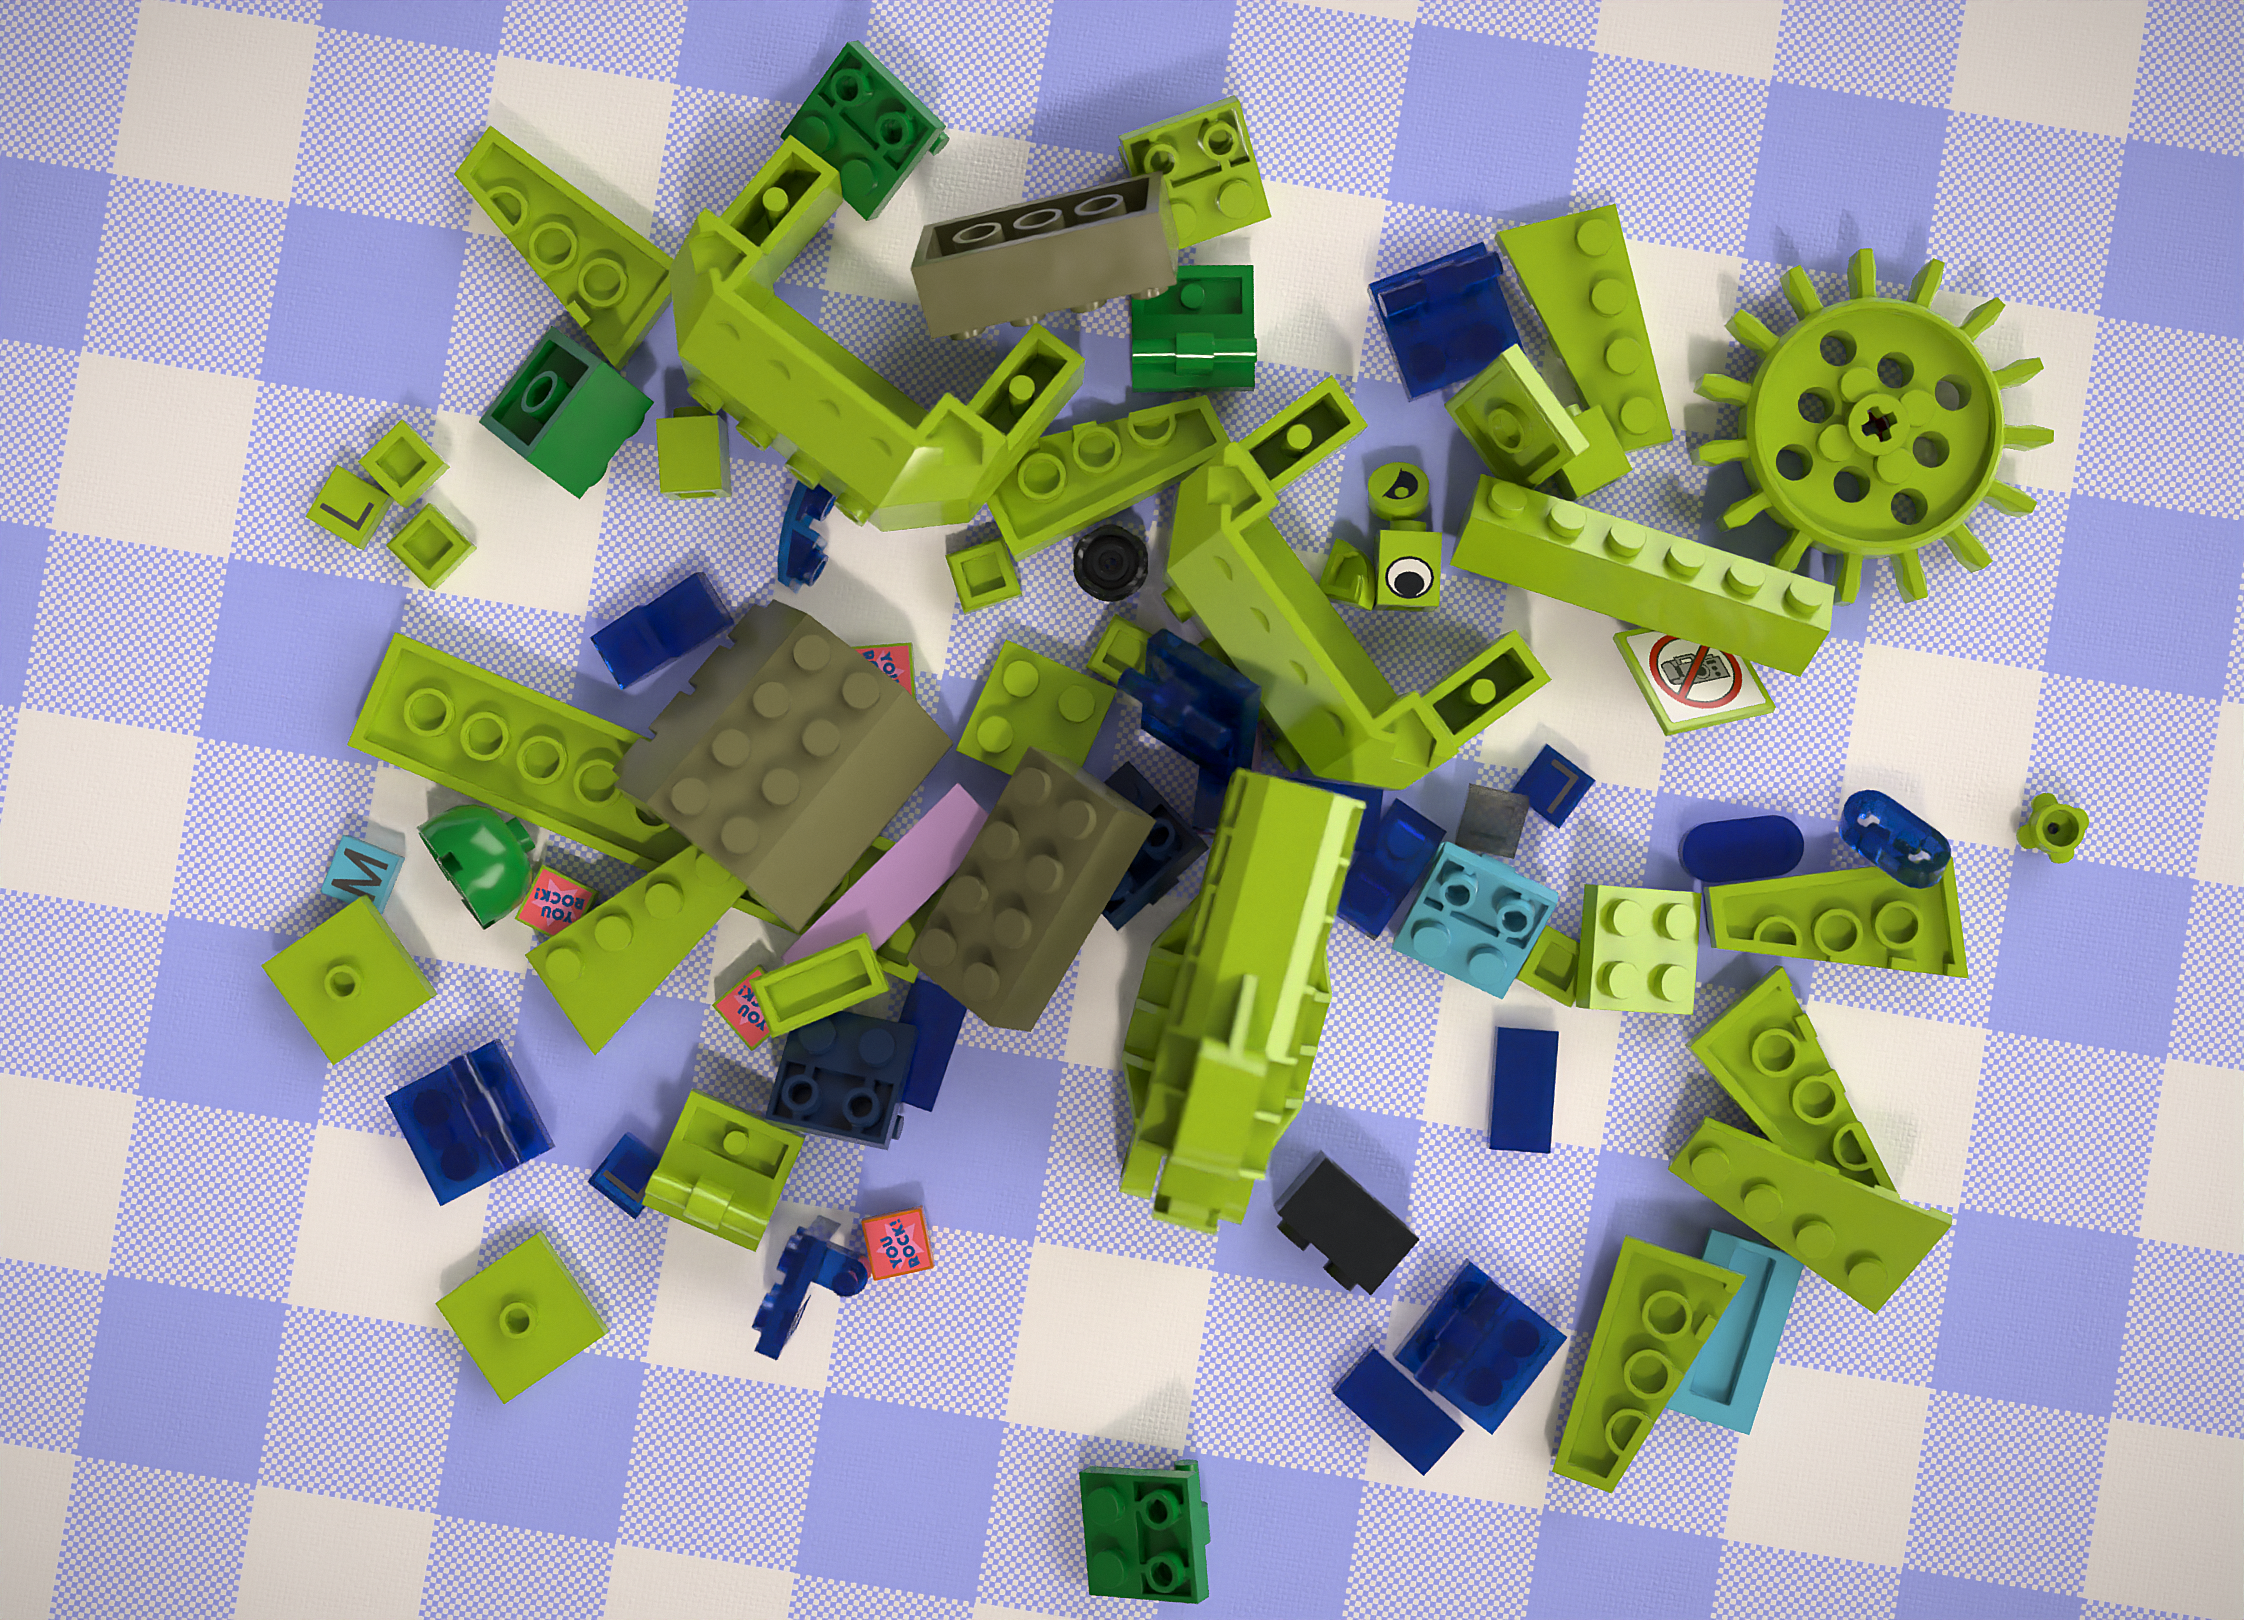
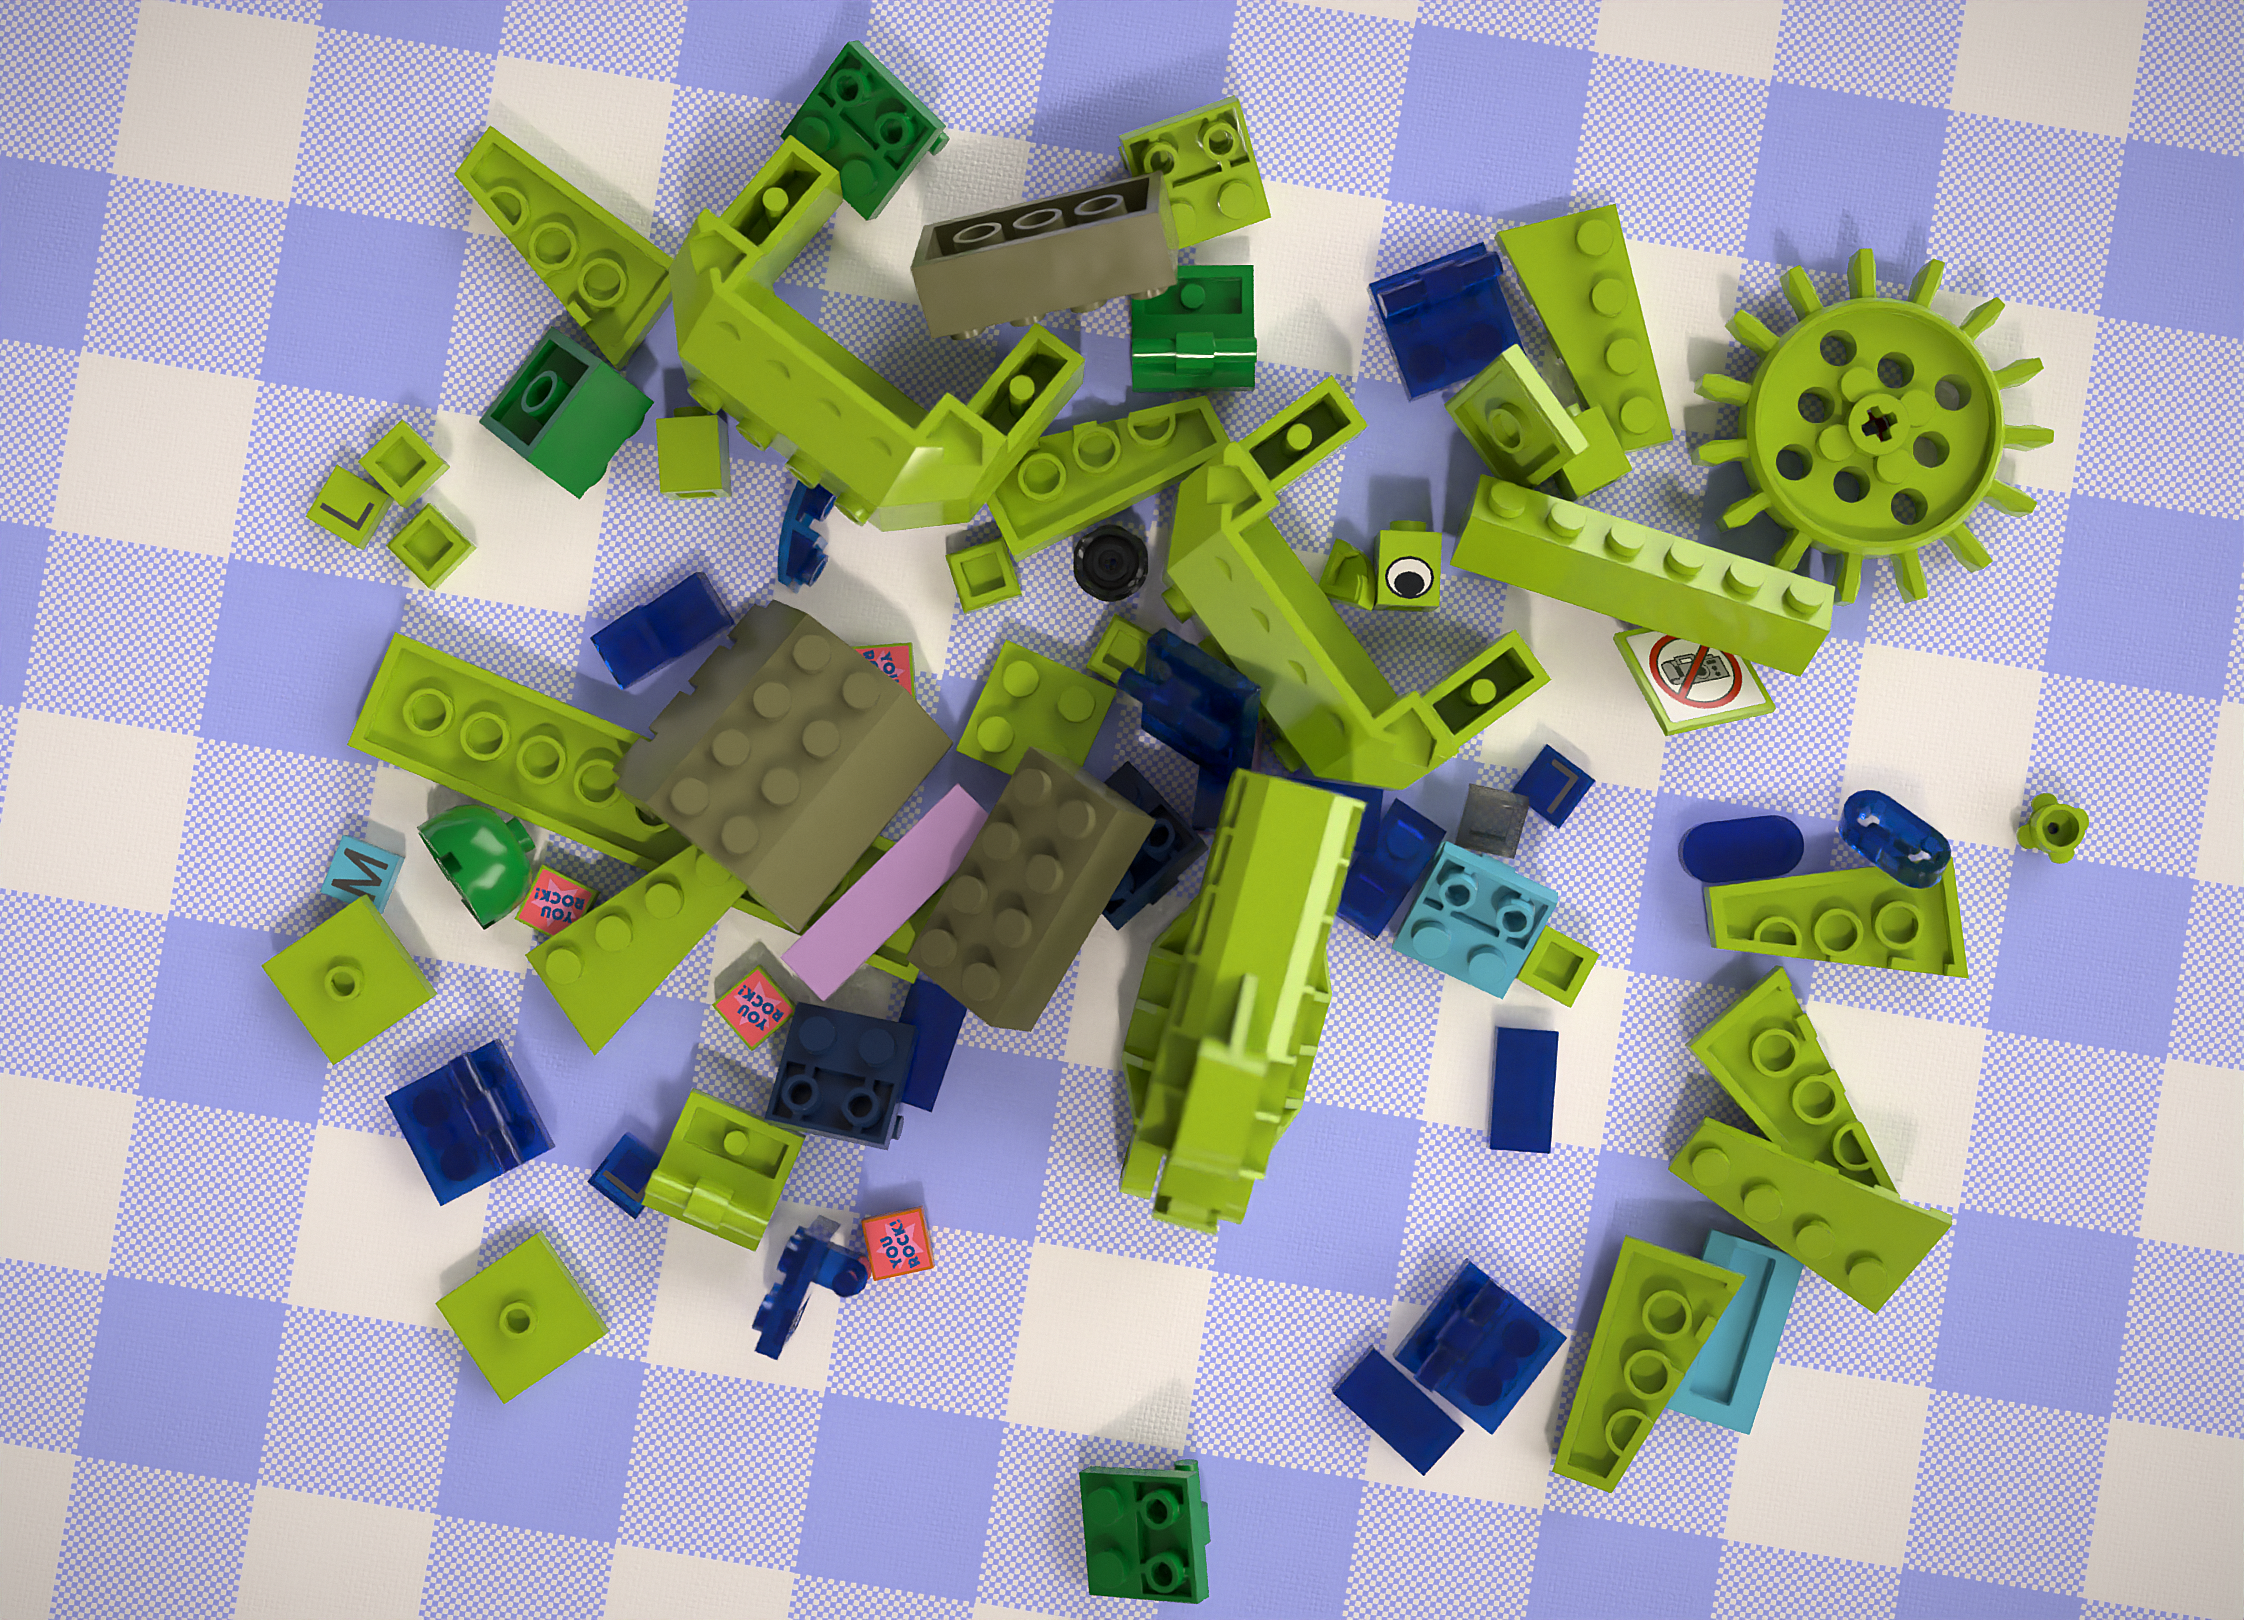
(819, 985): lime tile -> none
(1344, 1224): black brick -> none
(1398, 491): lime tile -> none
(1638, 950): lime plate -> none

